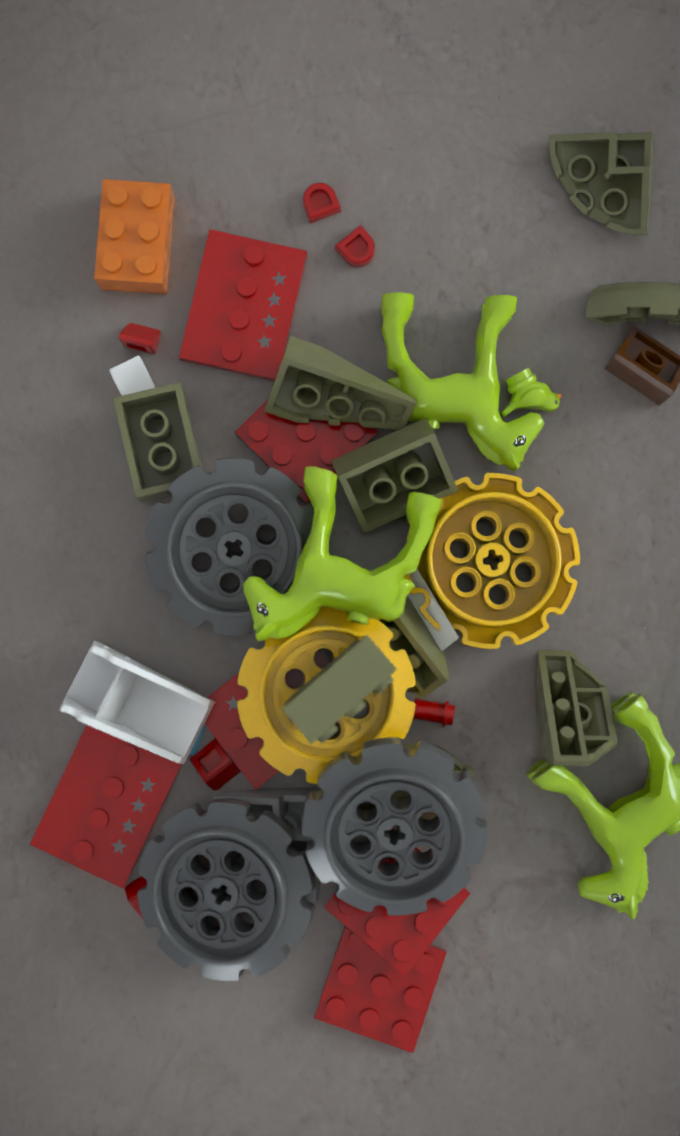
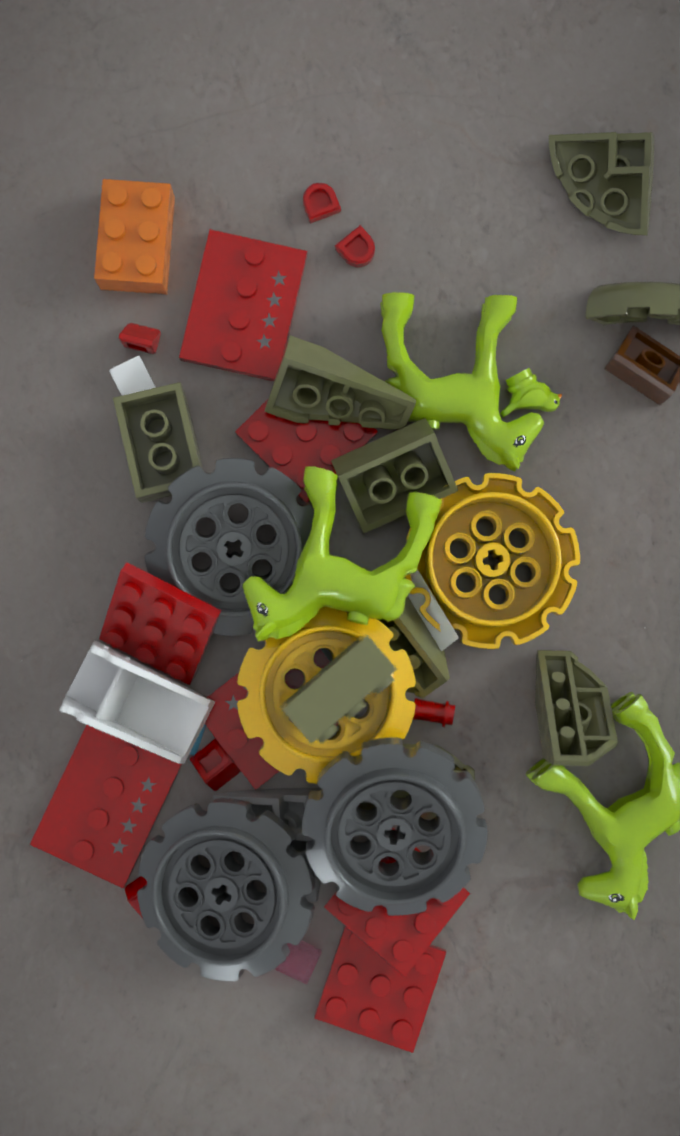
(159, 623): none -> red plate
(300, 961): none -> clear pink plate

